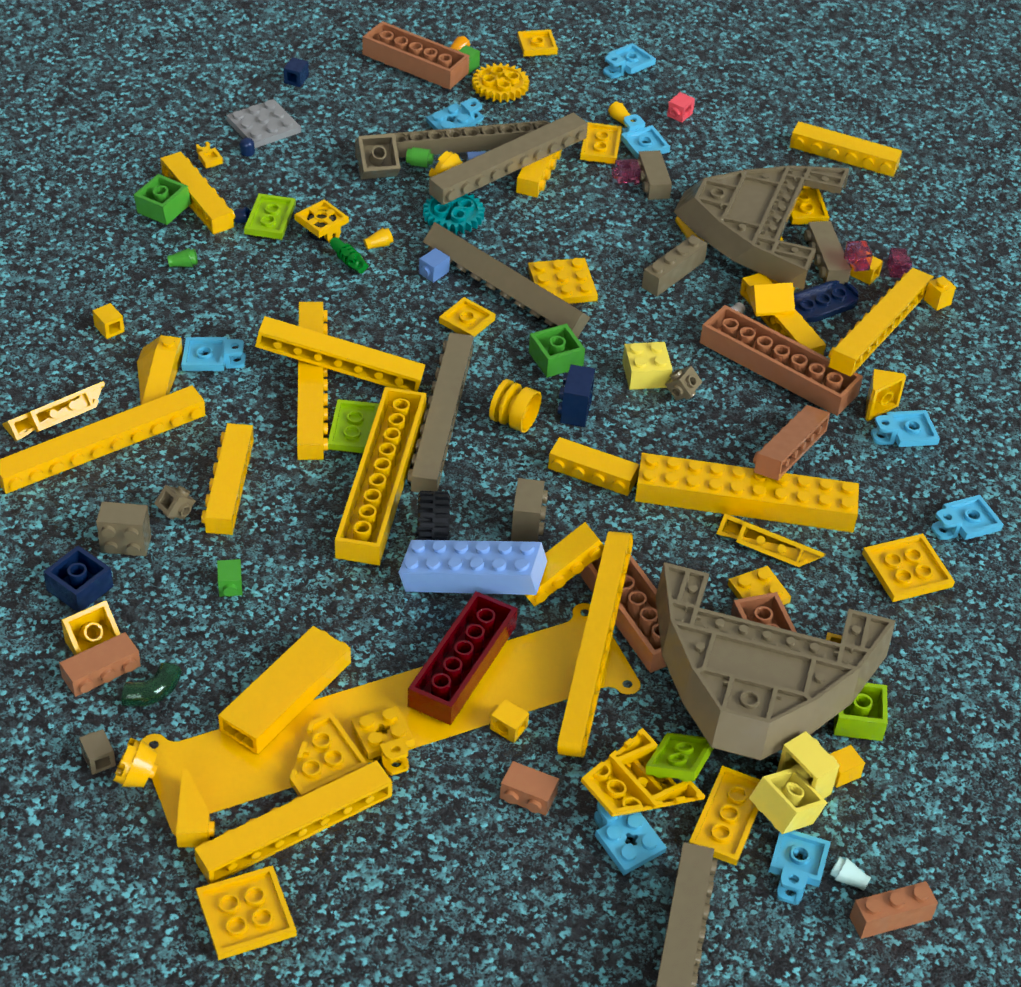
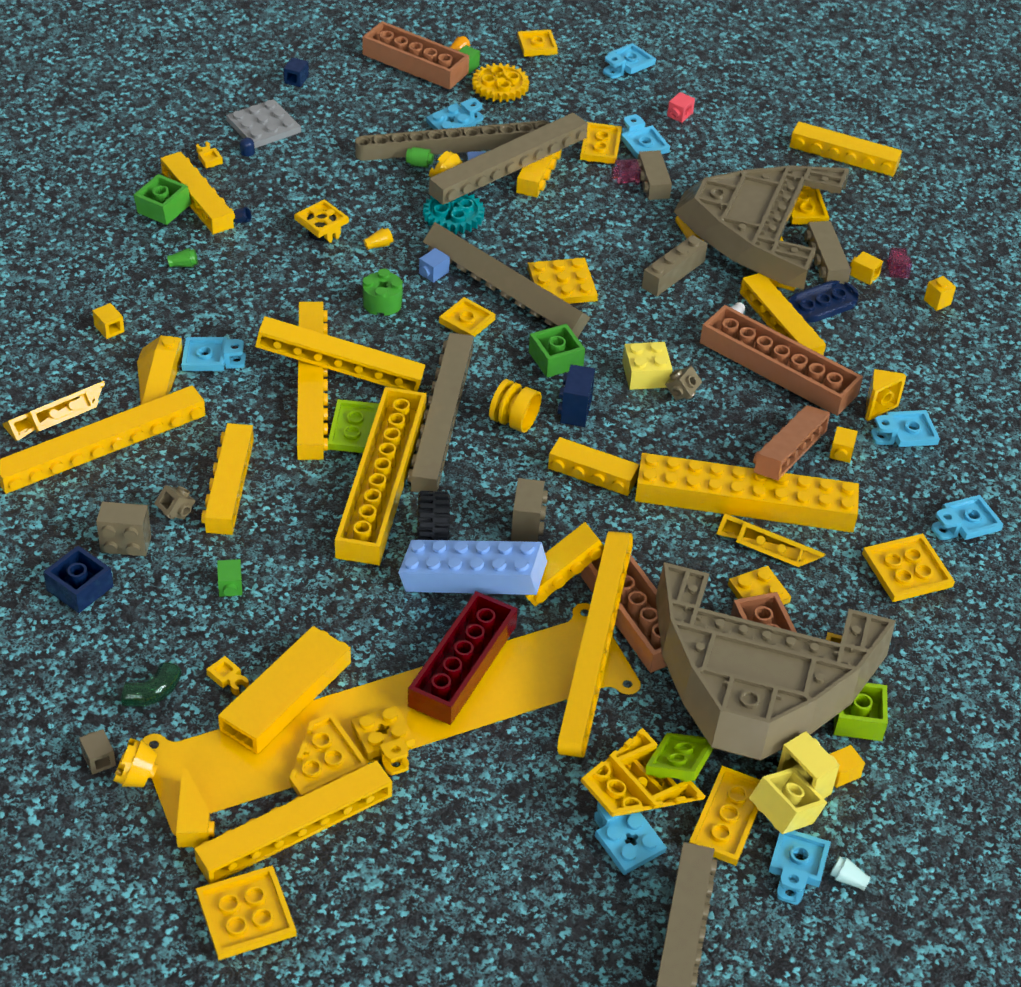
(89, 627): yellow slope -> none
(100, 664): nougat brick -> none
(226, 673): none -> yellow plate
(270, 216): lime plate -> none
(349, 255): green hinge -> none
(377, 156): dark tan brick -> none
(382, 293): none -> bright green brick
(508, 720): yellow brick -> none
(529, 788): nougat brick -> none
(618, 112): yellow cone -> none
(772, 299): yellow slope -> none
(843, 444): none -> yellow brick
(858, 255): clear pink brick -> none
(879, 322): yellow brick -> none
(893, 909): nougat brick -> none

